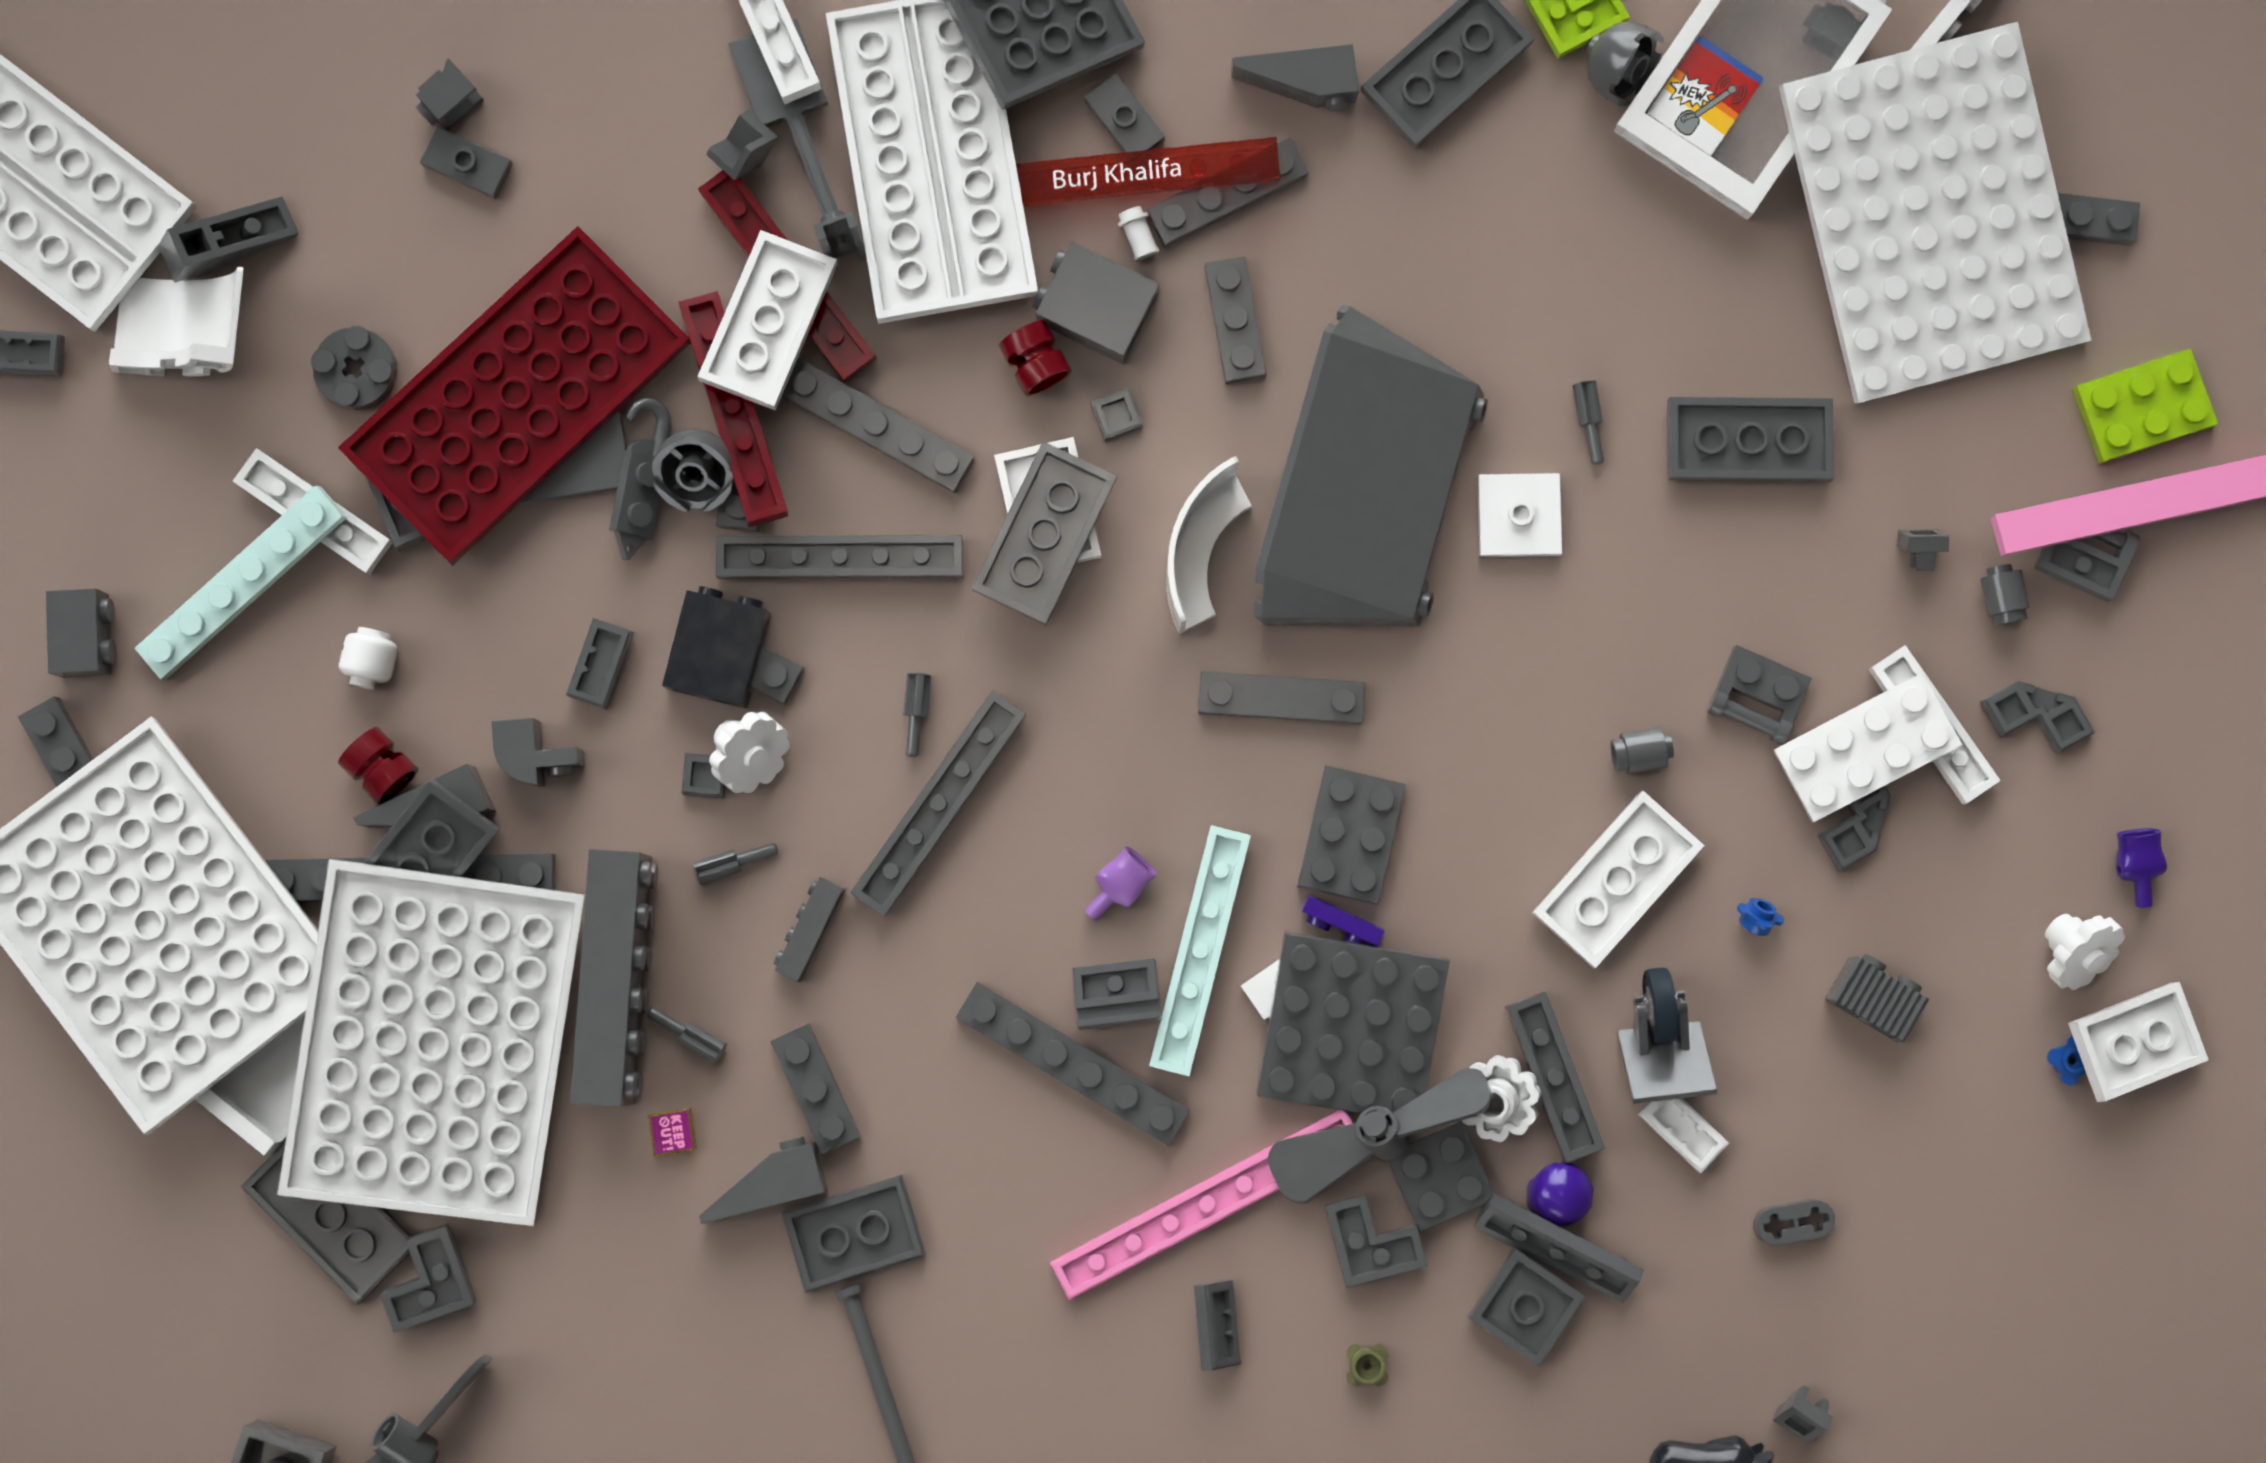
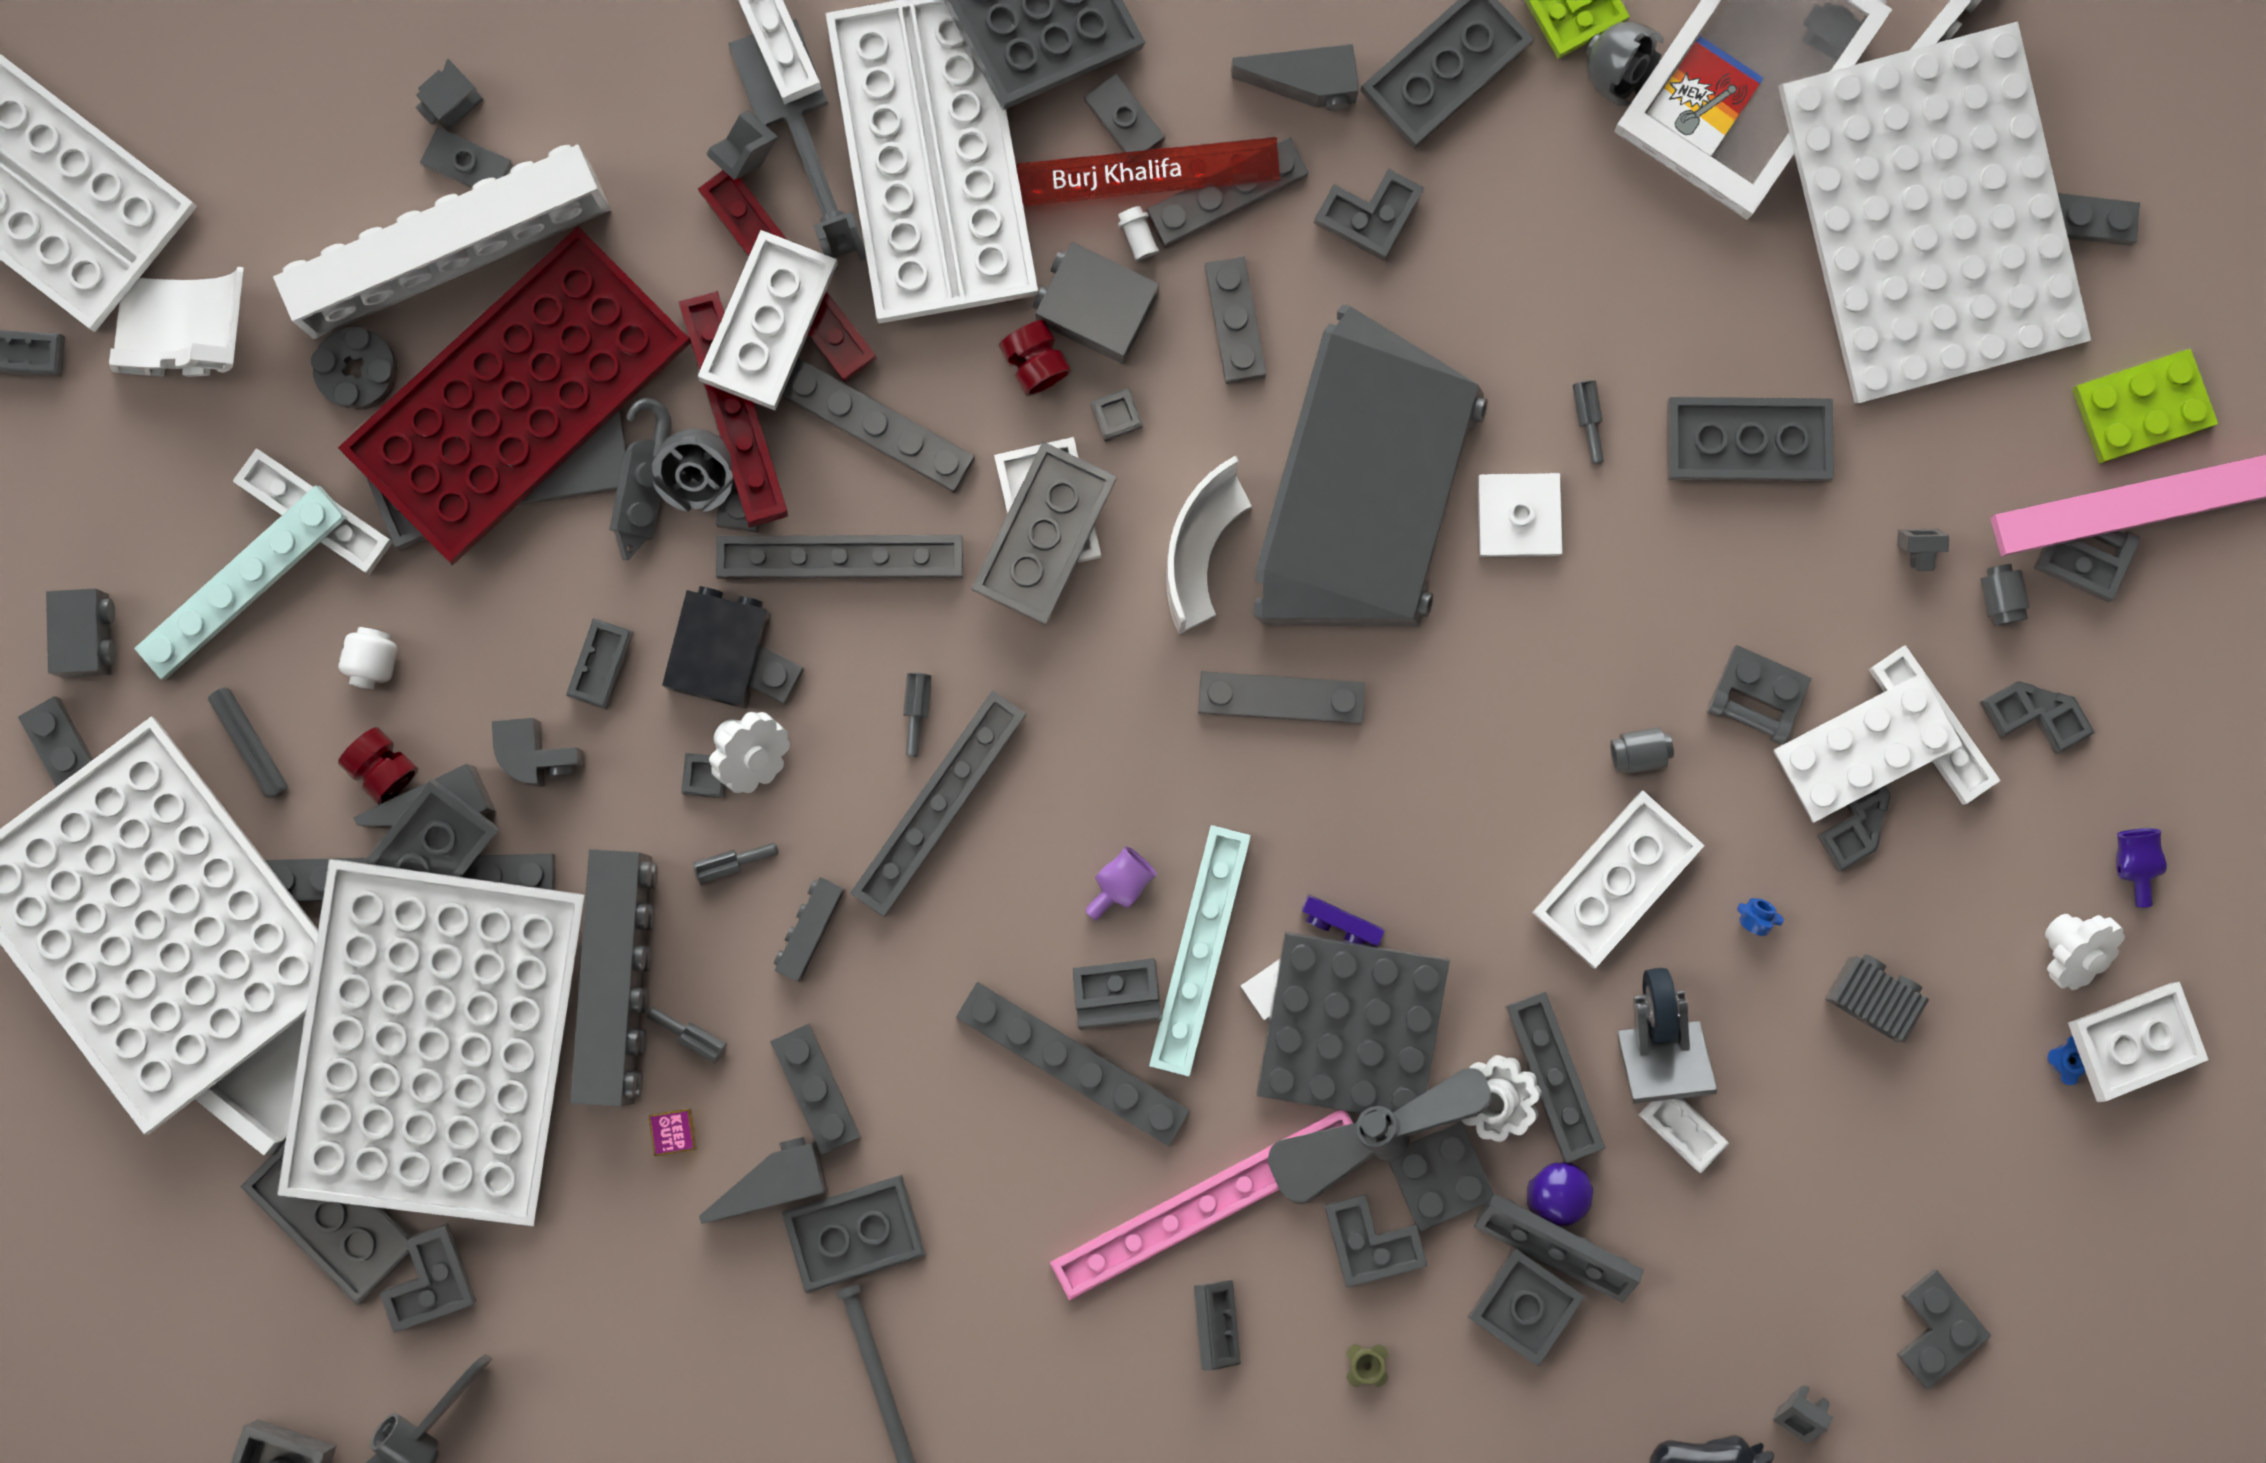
(225, 238): dark grey slope -> none
(247, 742): none -> dark grey axle
(441, 241): none -> white brick
(1351, 835): dark grey plate -> none
(1372, 224): none -> dark grey plate
(1795, 1232): dark grey beam -> none
(1950, 1334): none -> dark grey plate

